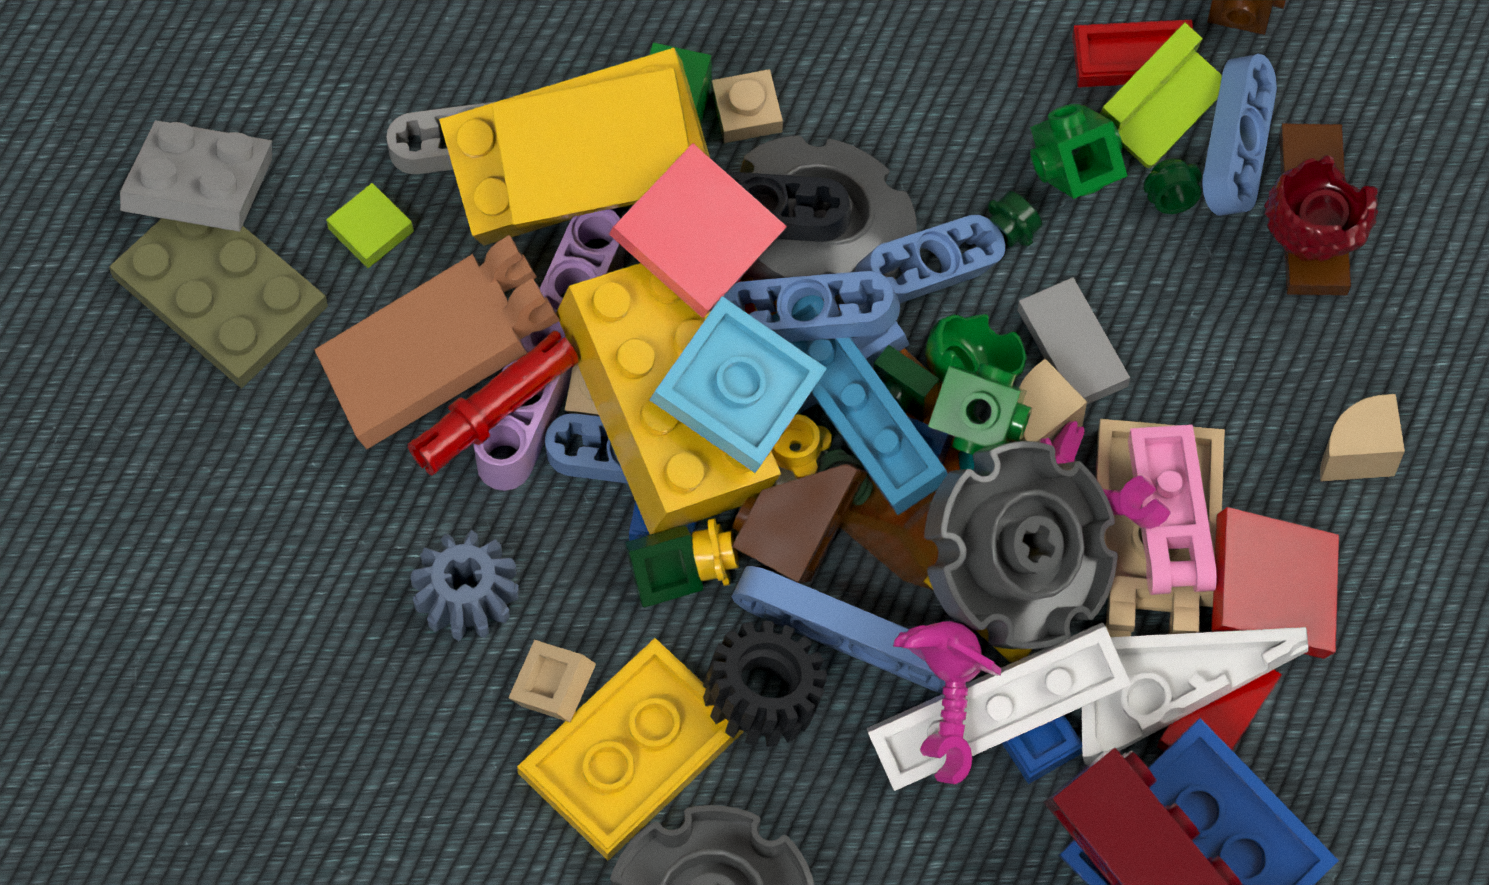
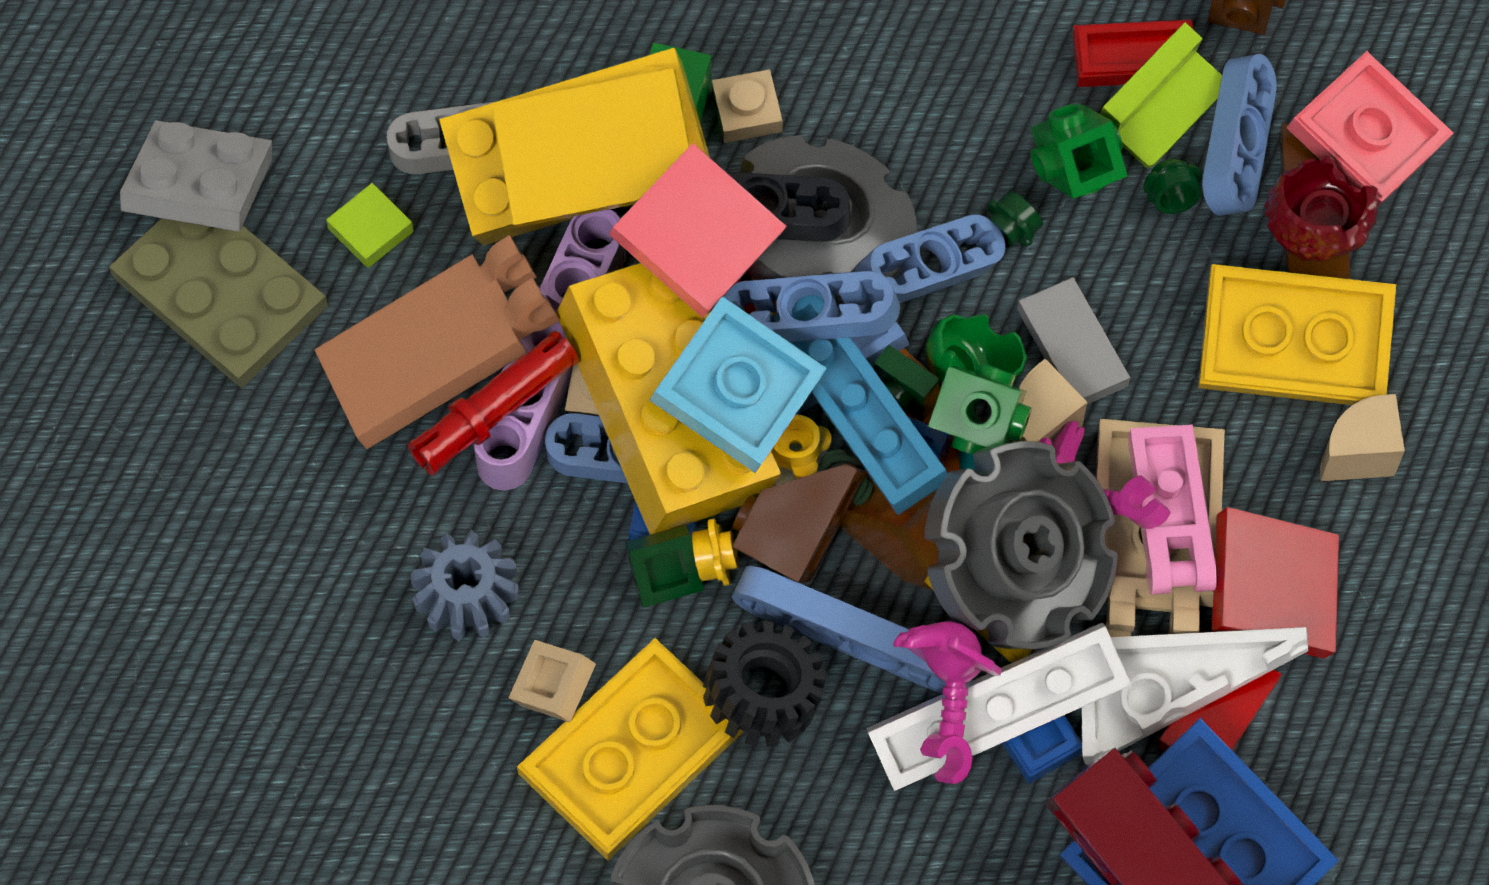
(1296, 335): none -> yellow tile
(1370, 127): none -> coral tile

